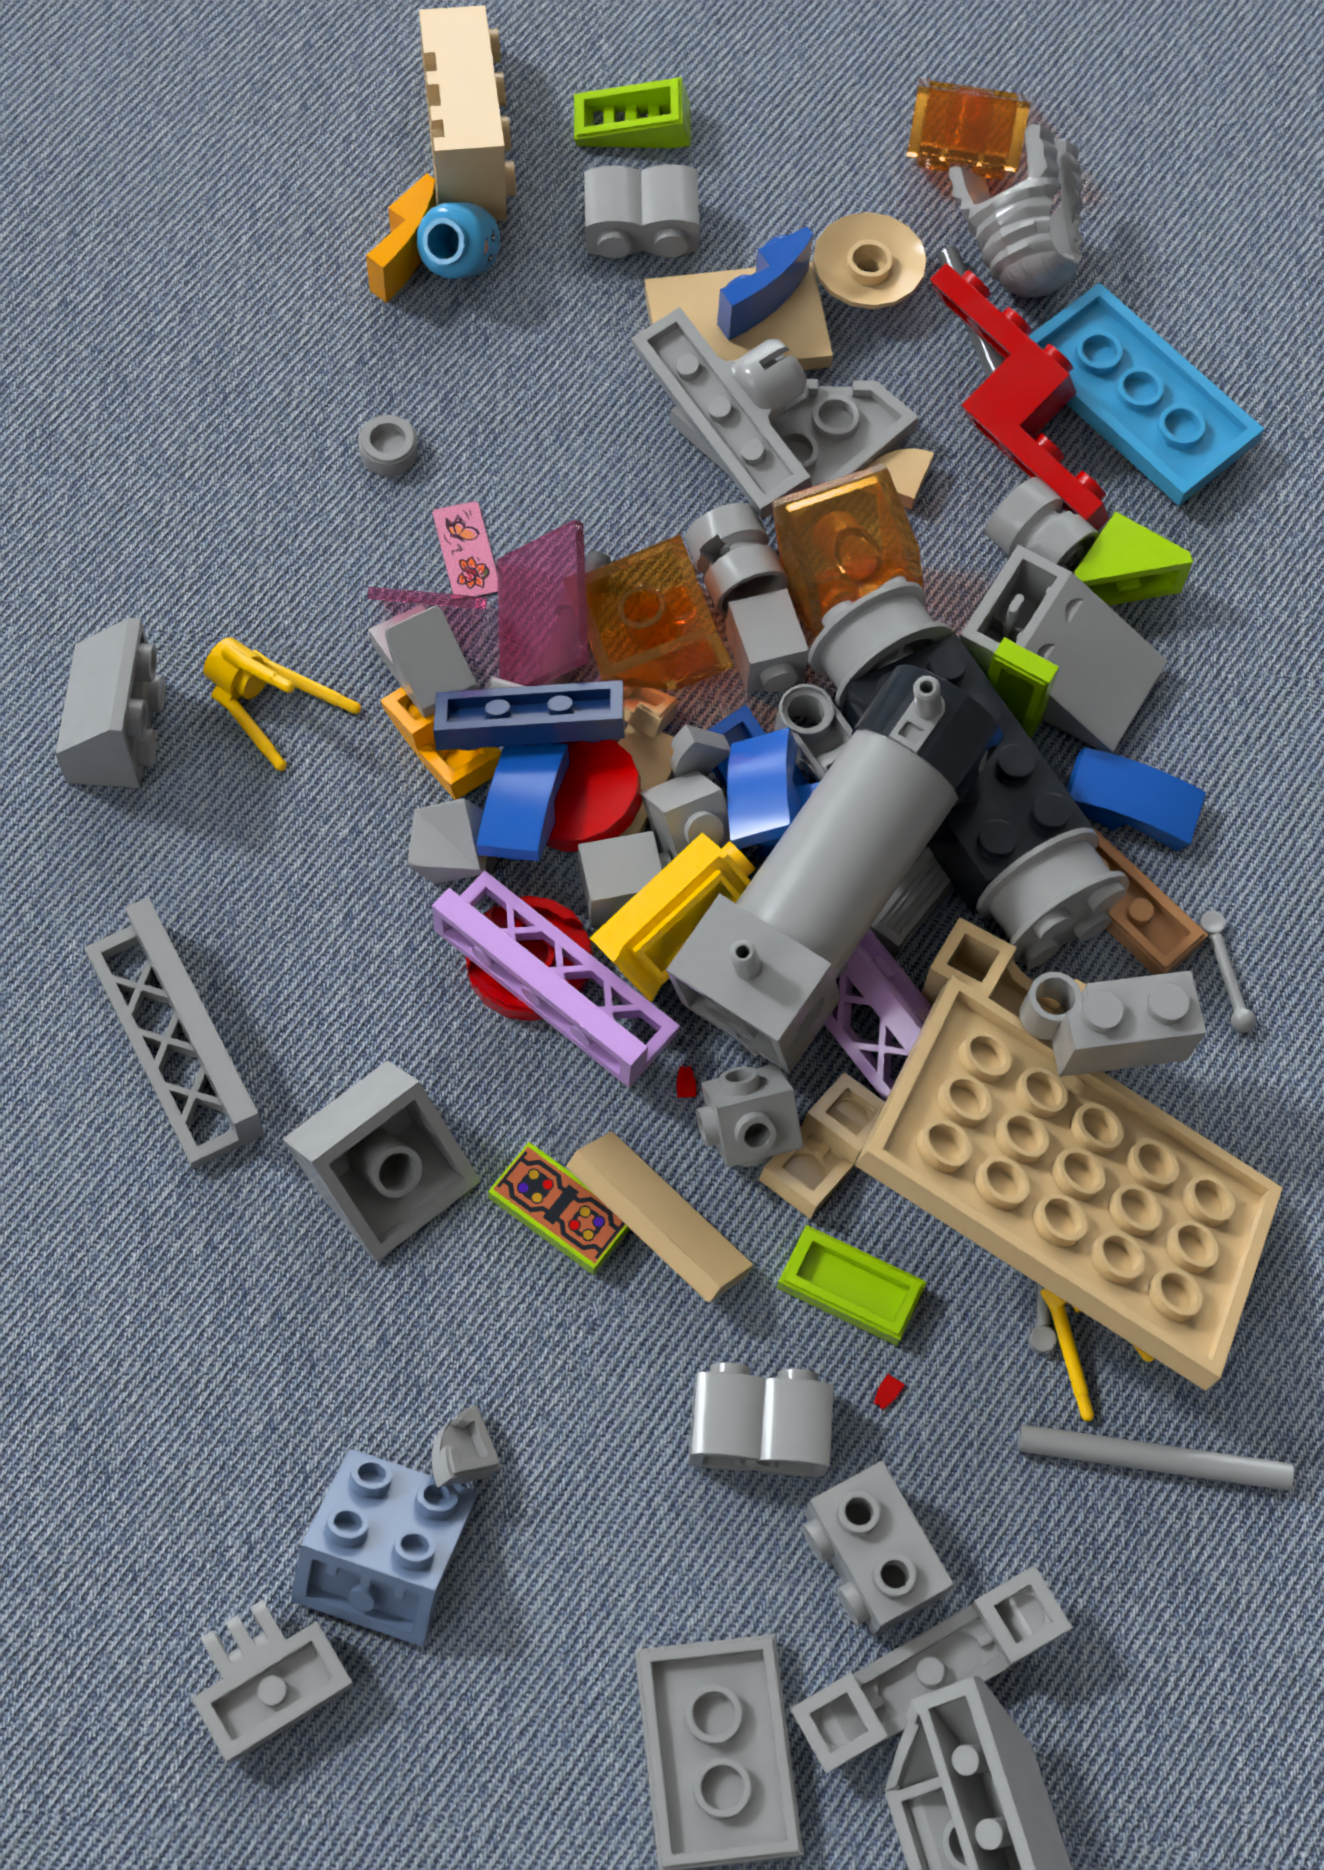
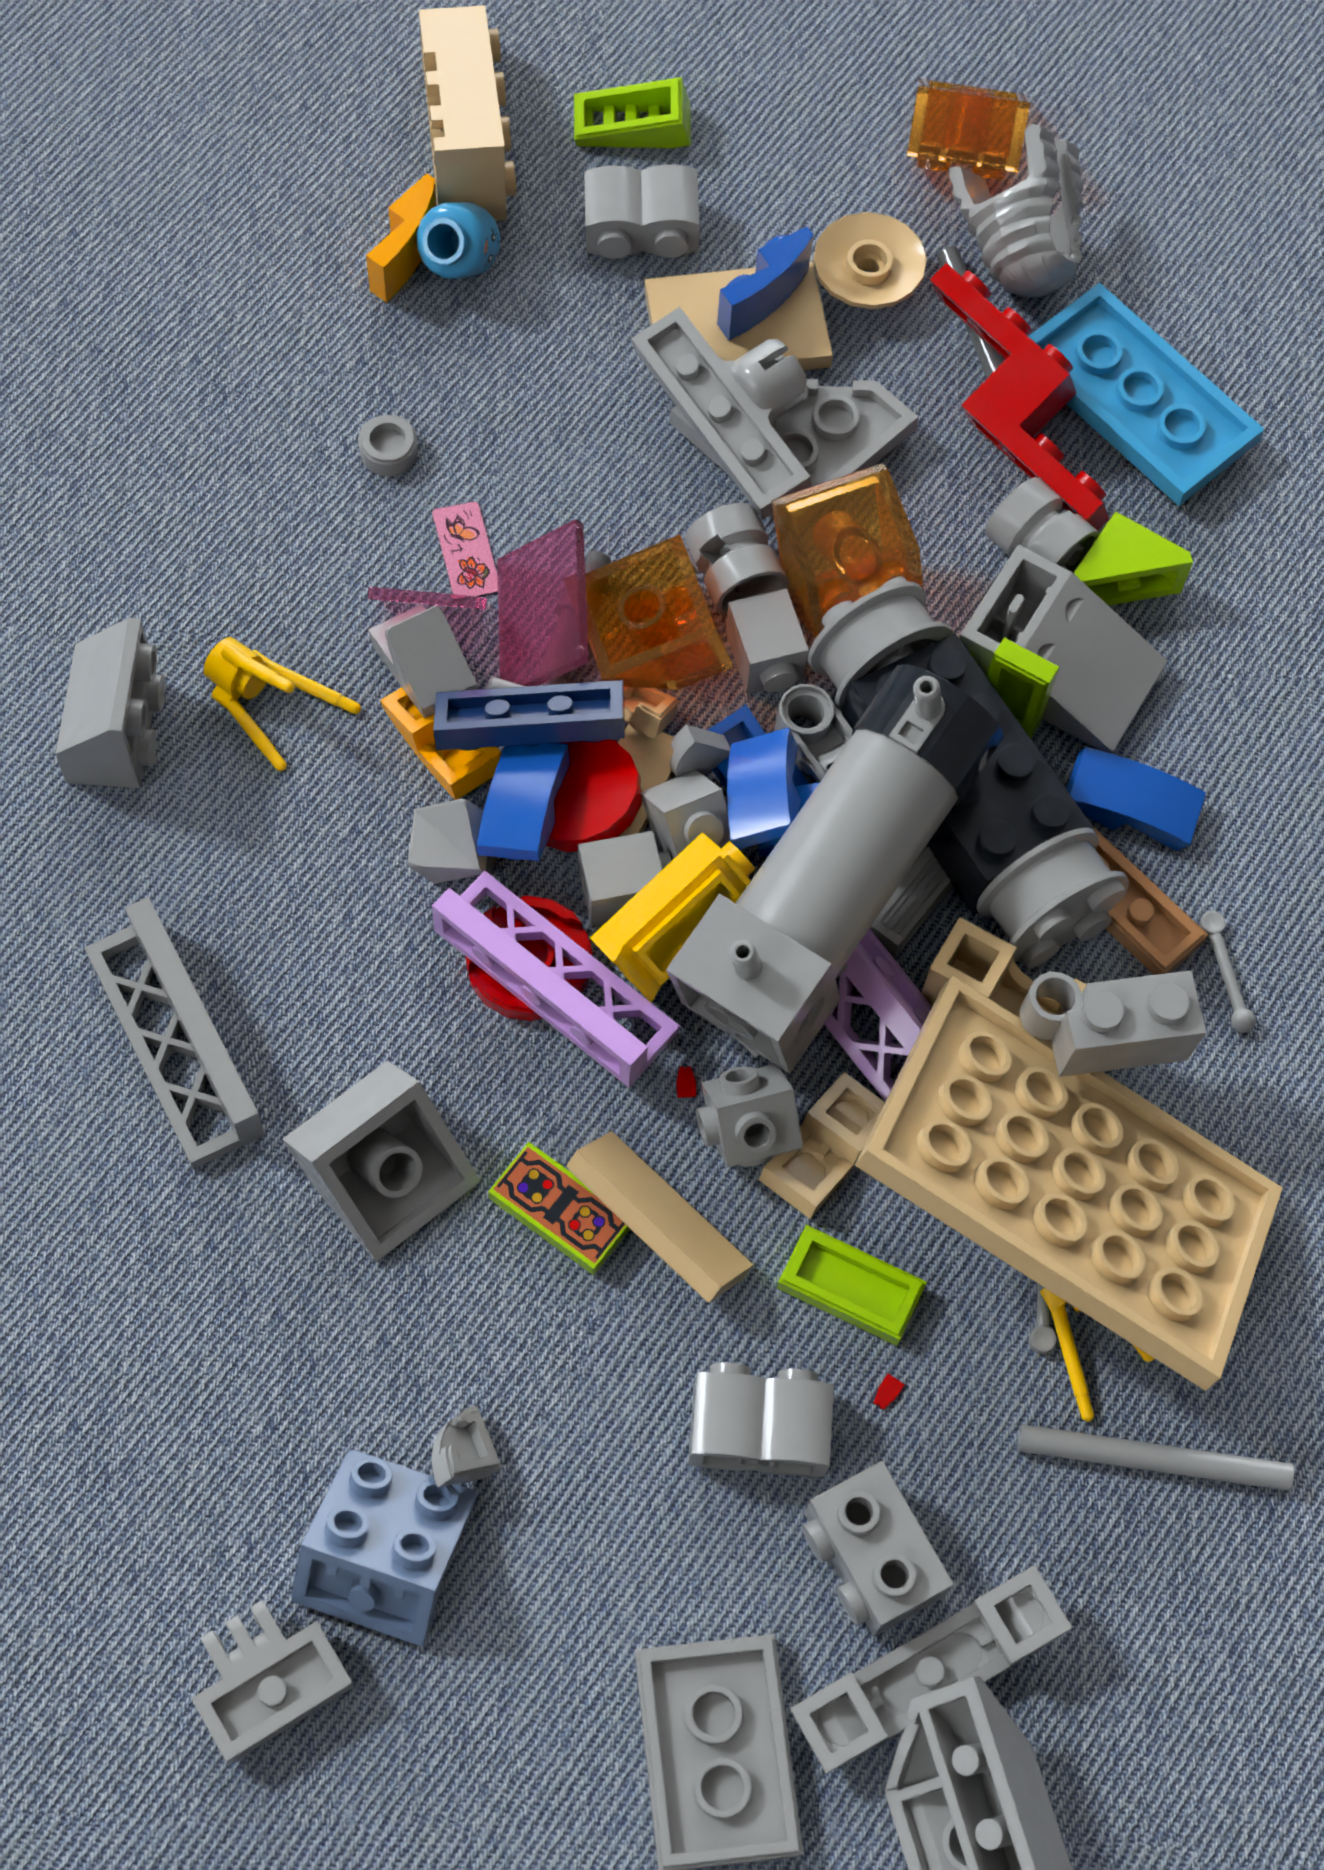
(907, 471): tan tile -> none

